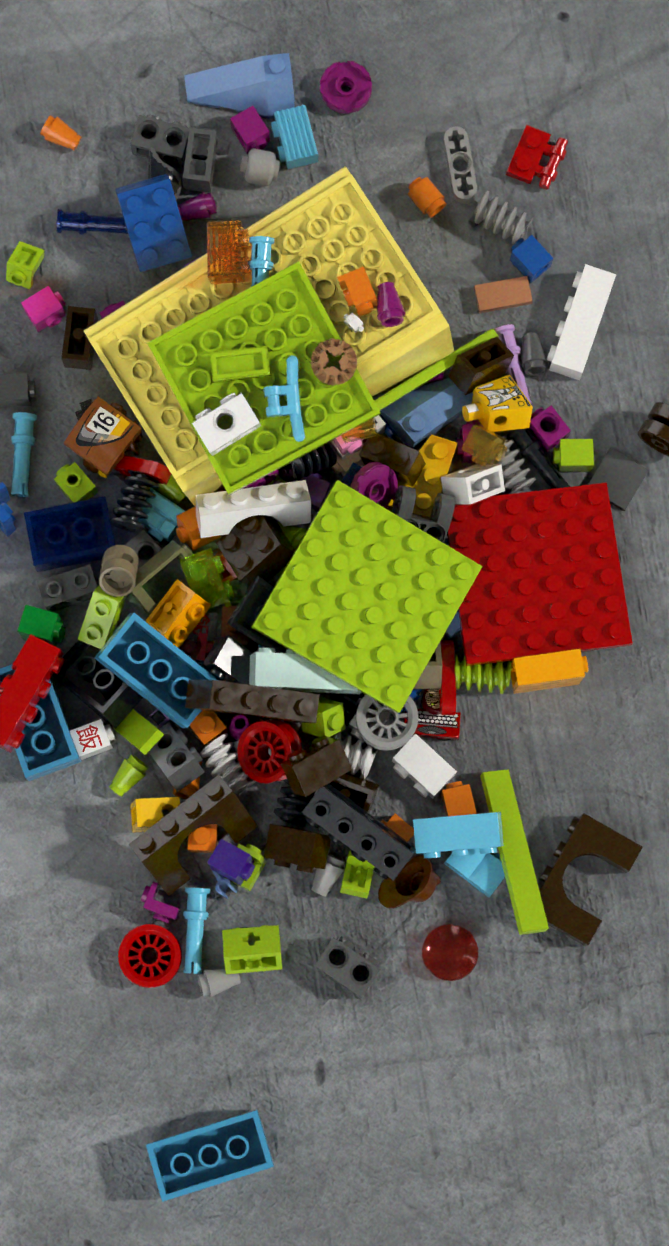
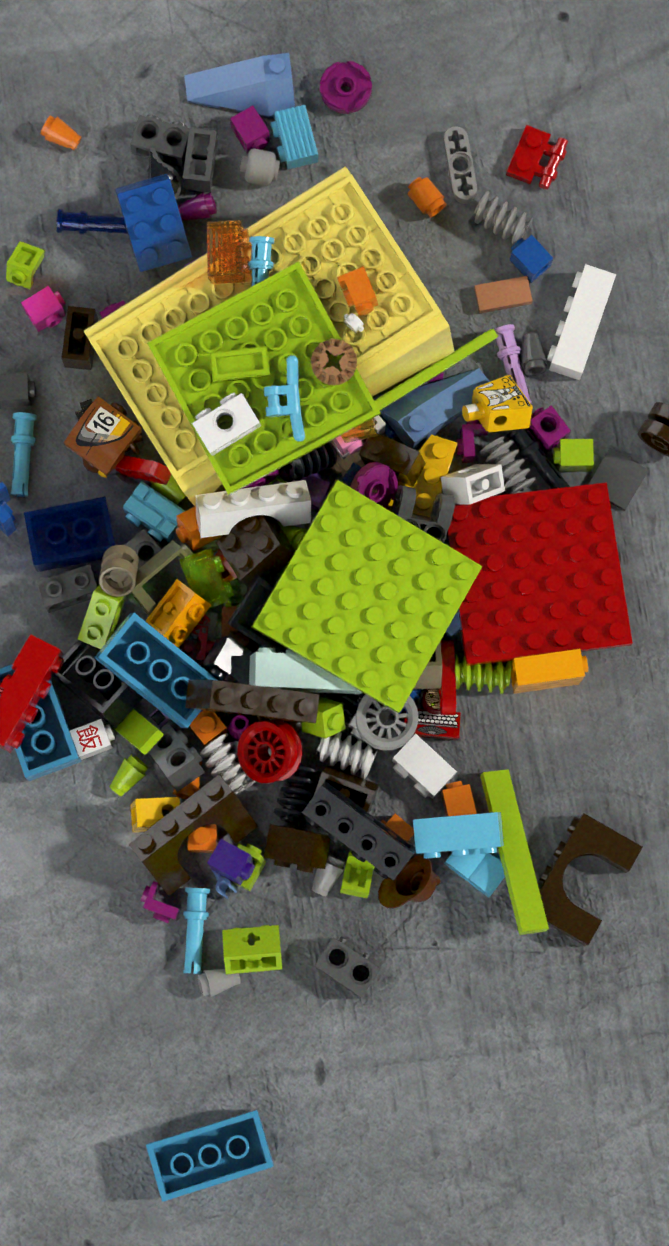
(41, 624): green brick -> none
(75, 483): lime brick -> none
(133, 501): black piece -> none
(135, 935): red wheel -> none
(316, 765): dark brown brick -> none
(389, 309): magenta cone -> none
(450, 952): clear red dish -> none
(481, 365): dark brown brick -> none
(484, 446): clear yellow brick -> none

